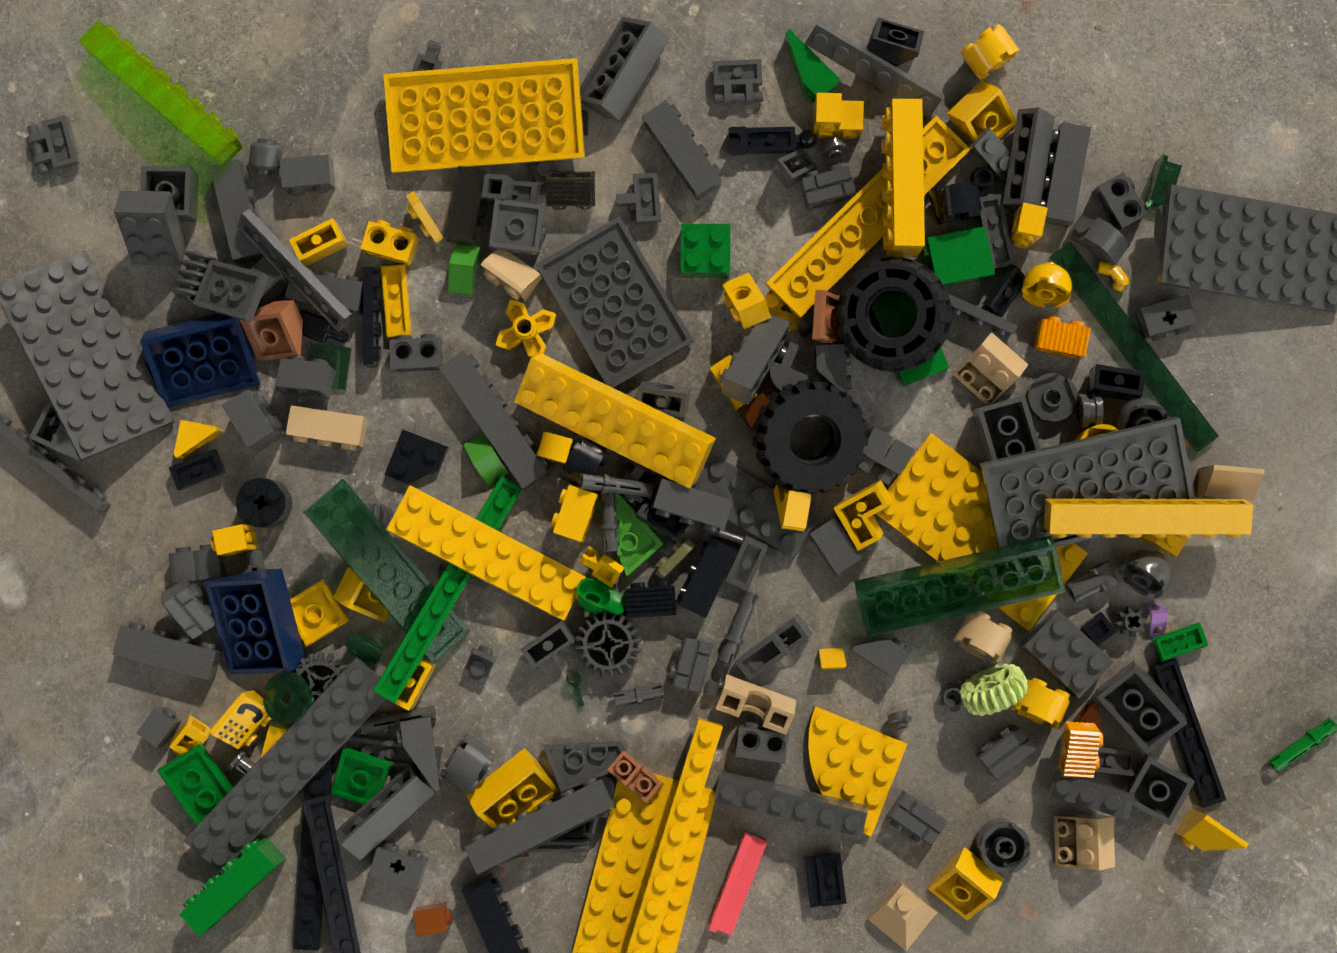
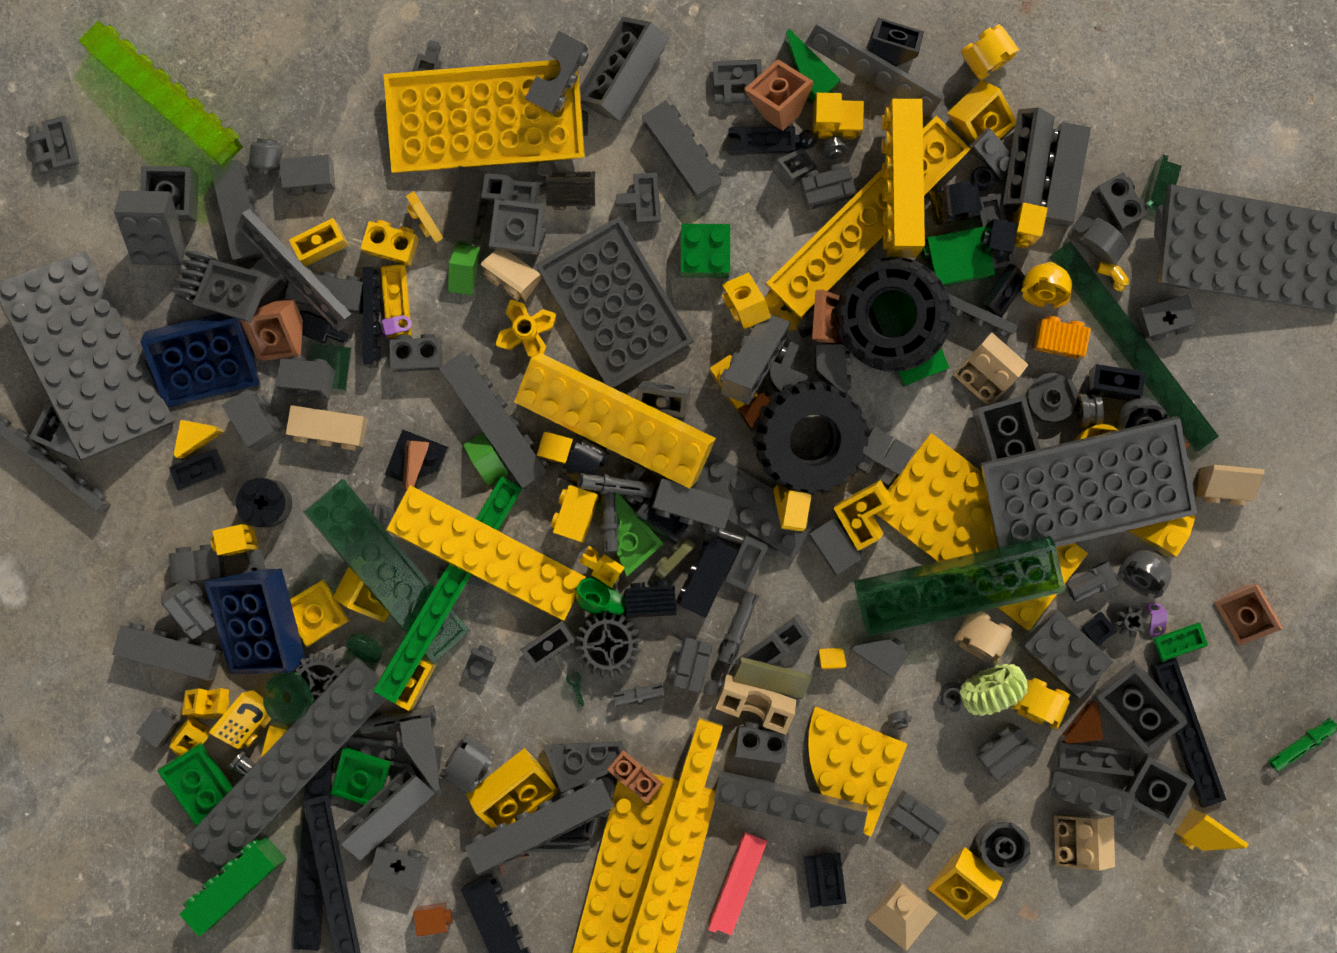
(205, 703): none -> yellow brick
(391, 326): none -> medium lavender piece
(414, 457): none -> nougat slope
(550, 94): none -> dark grey arch
(771, 677): none -> olive tile
(779, 94): none -> nougat slope
(999, 238): none -> black brick
(1080, 750): light orange brick -> none
(1148, 517): yellow brick -> none
(1248, 614): none -> nougat slope

